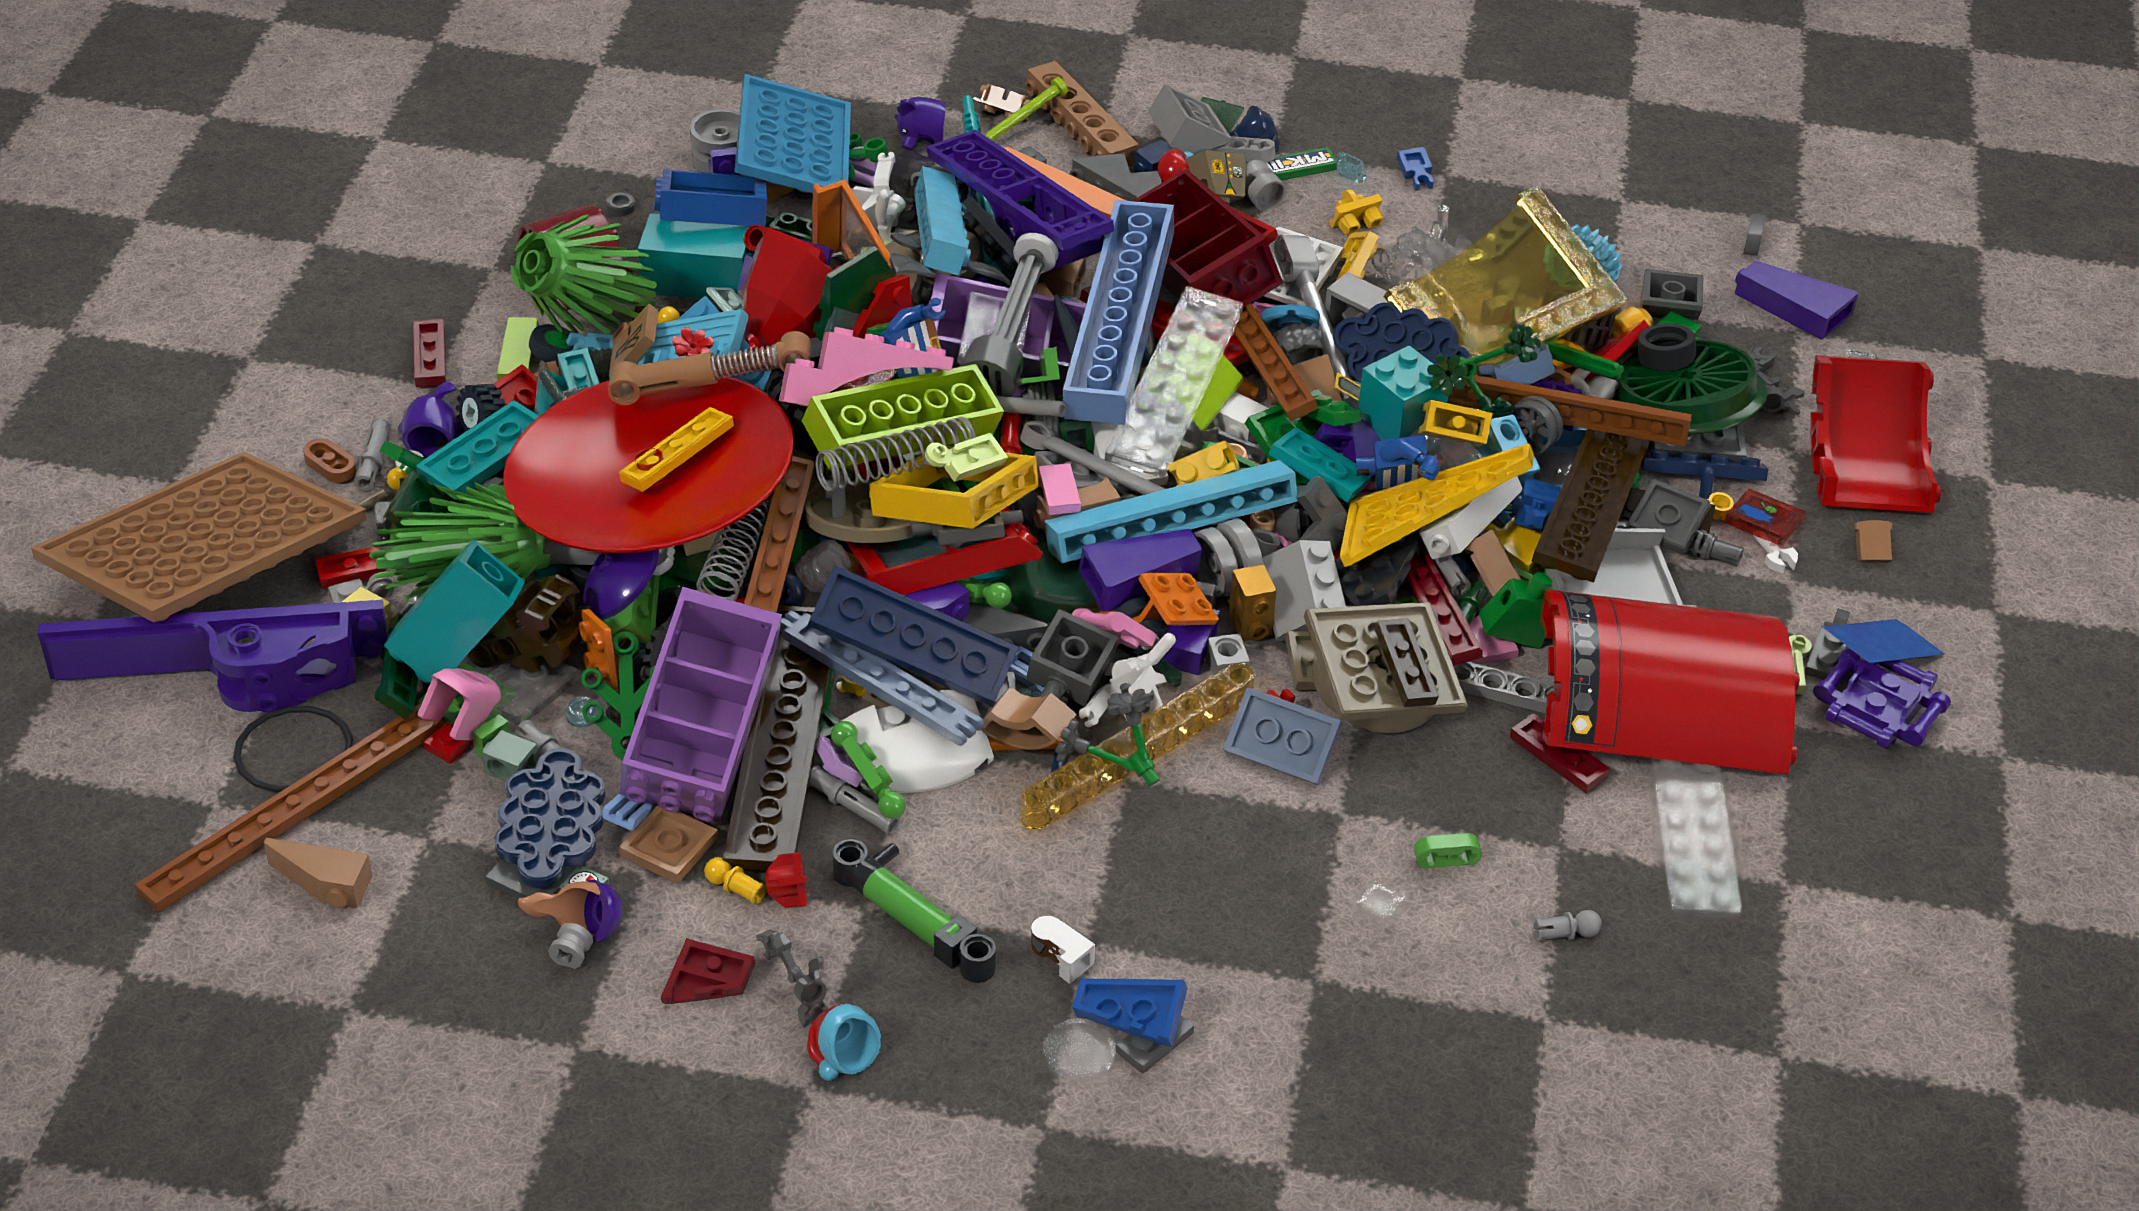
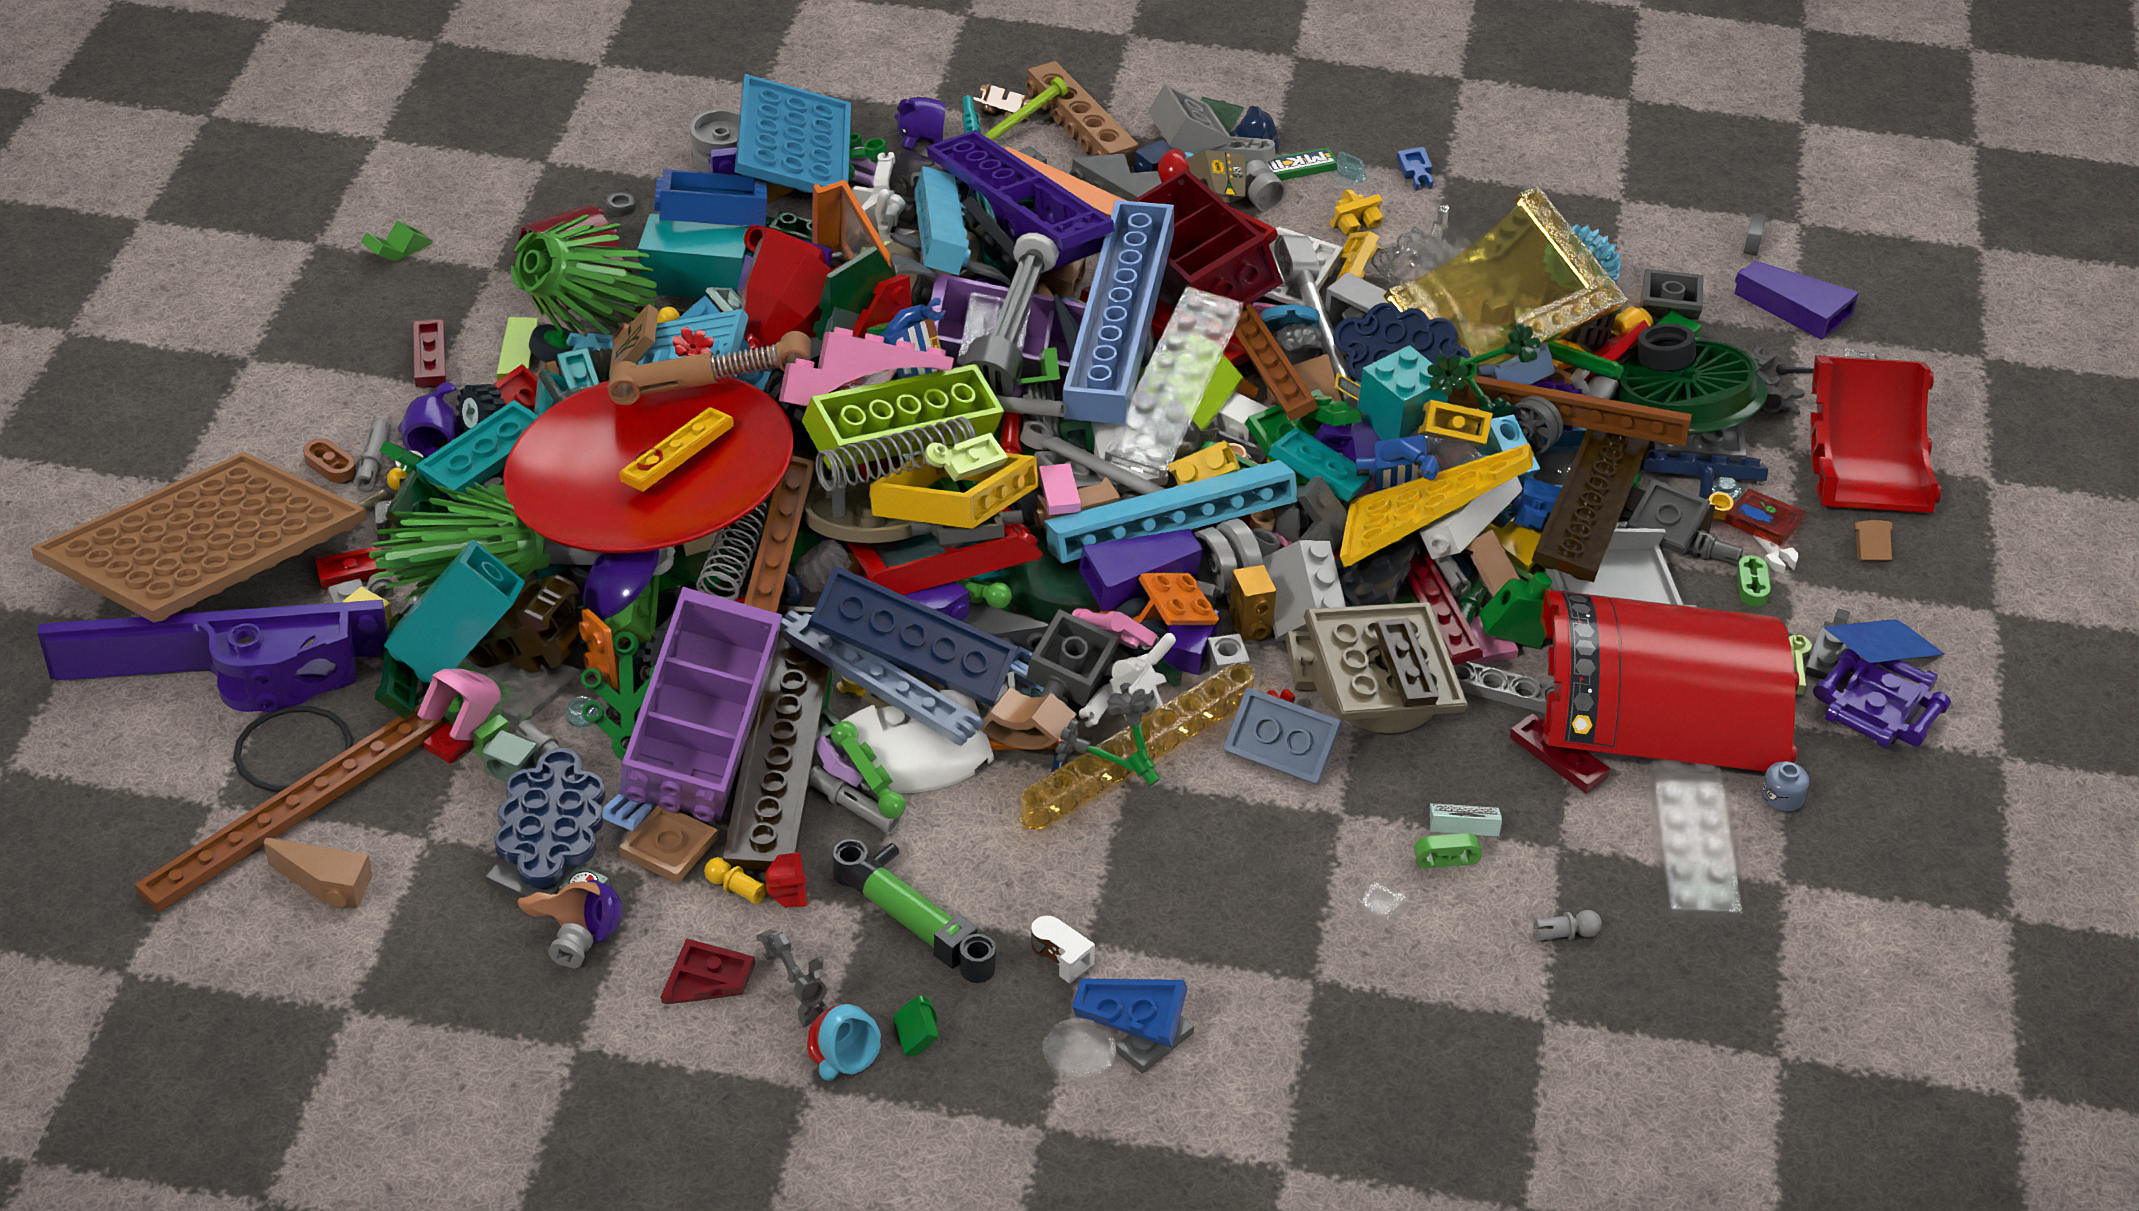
(400, 242): none -> bright green slope
(916, 1025): none -> green tile
(1465, 819): none -> light aqua slope
(1728, 486): none -> clear light blue plate
(1746, 581): none -> bright green beam
(1782, 369): none -> black hinge
(1785, 786): none -> sand blue head

